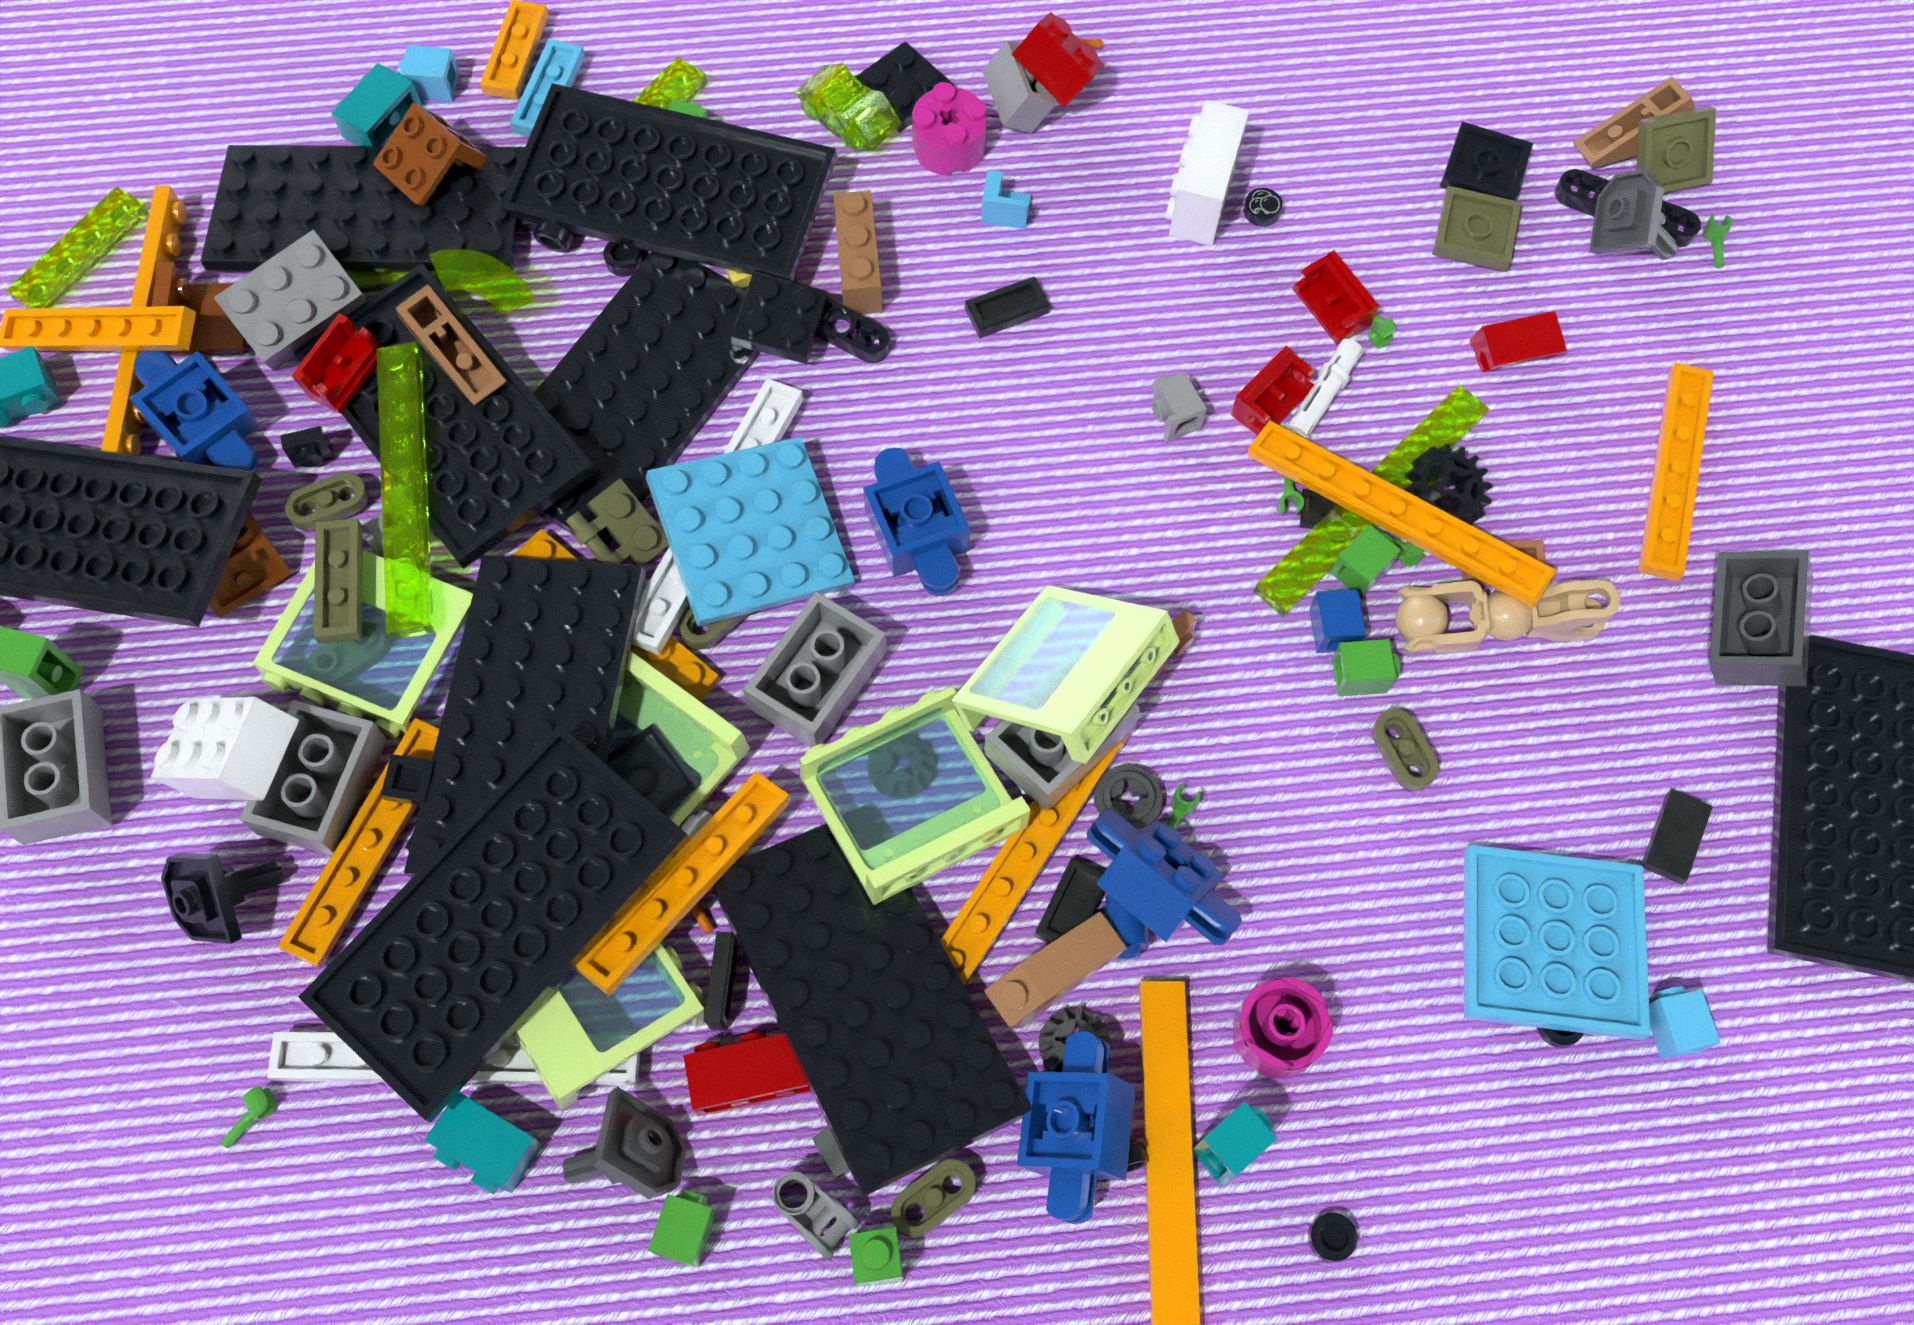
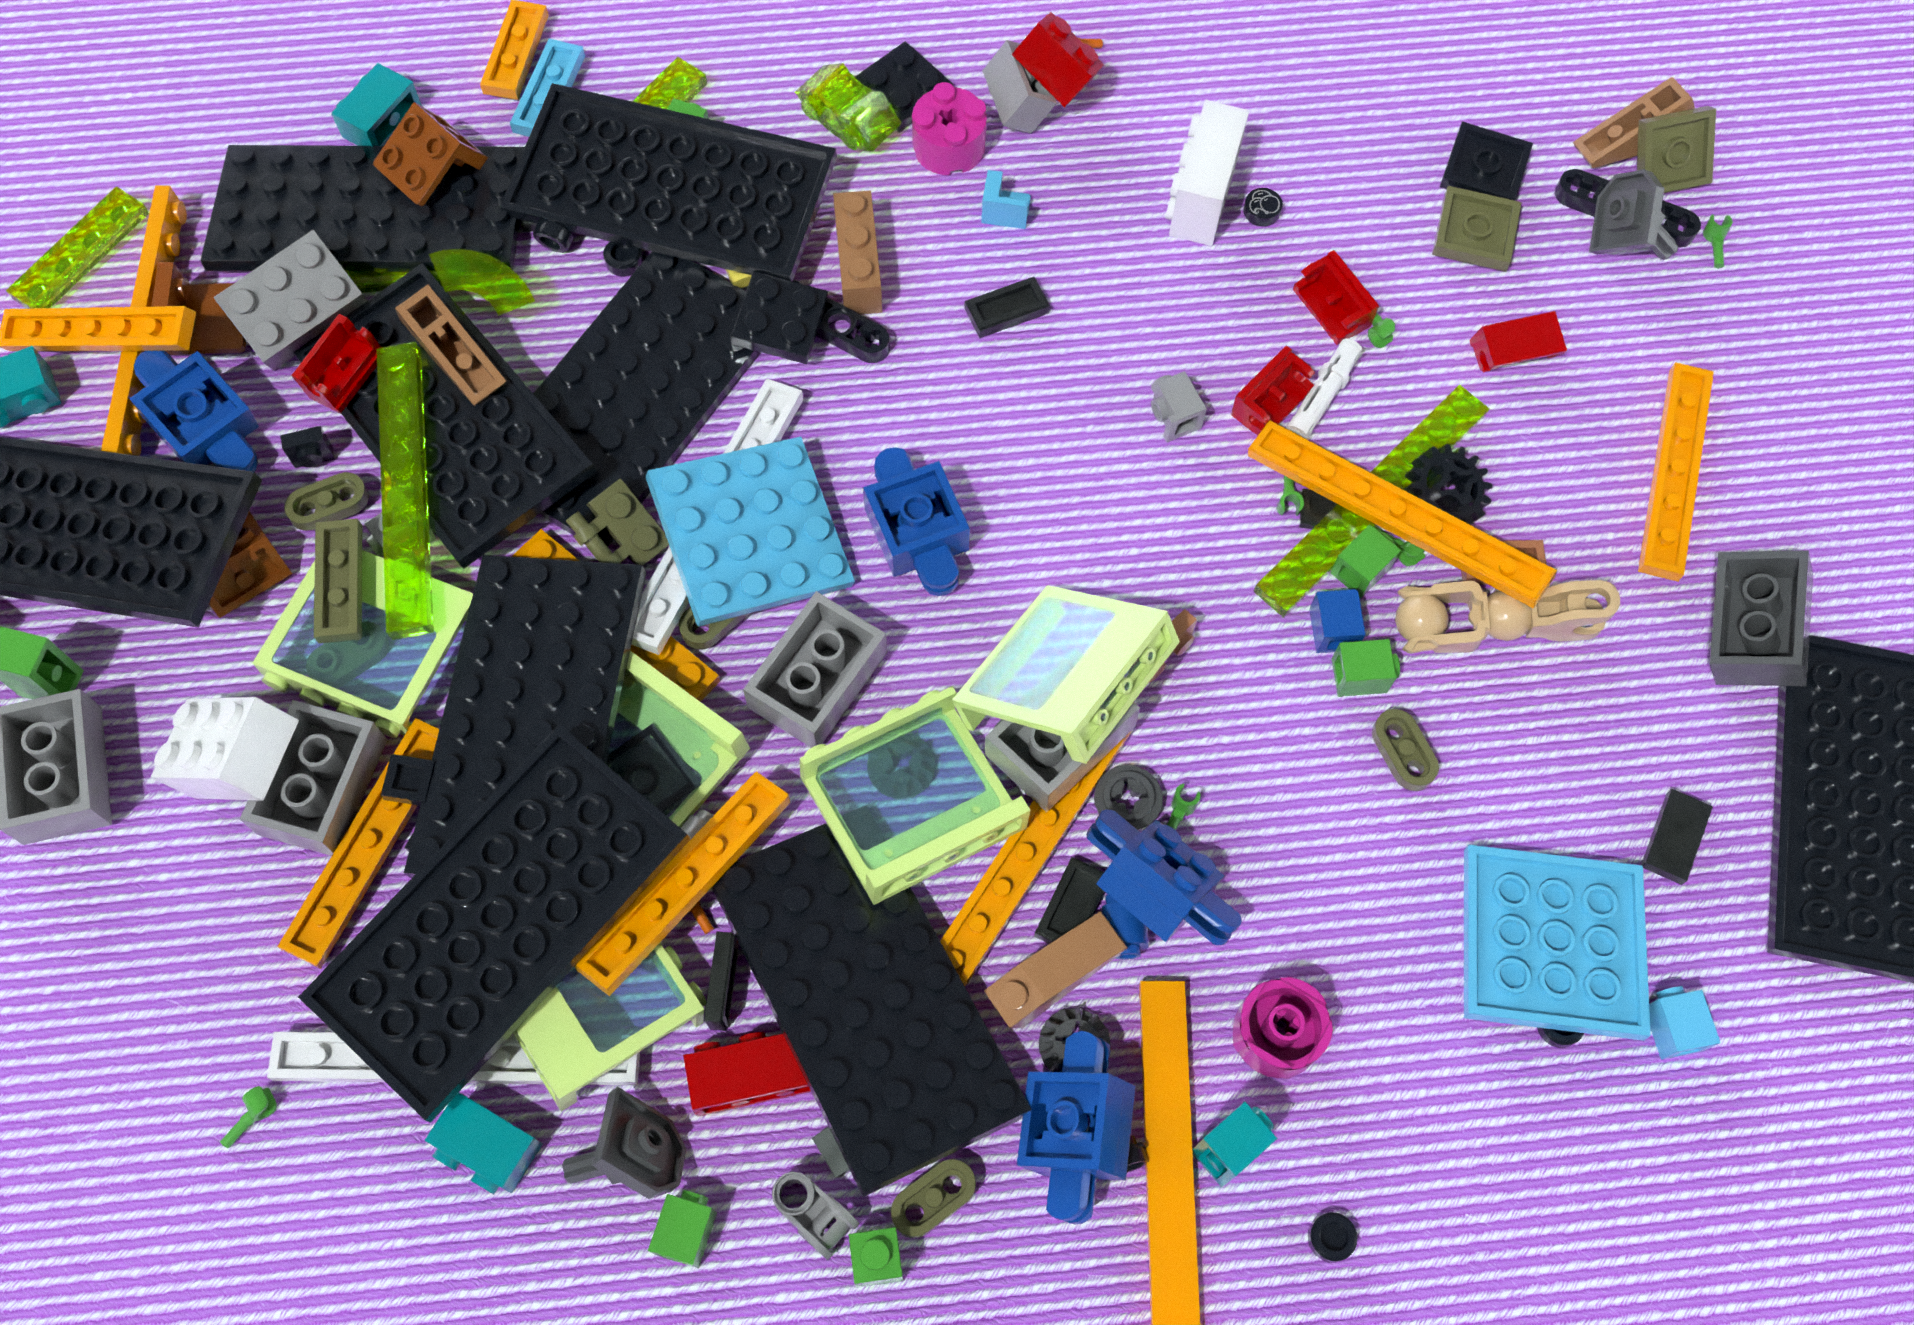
(204, 893): black piece -> none
(431, 71): medium azure brick -> none

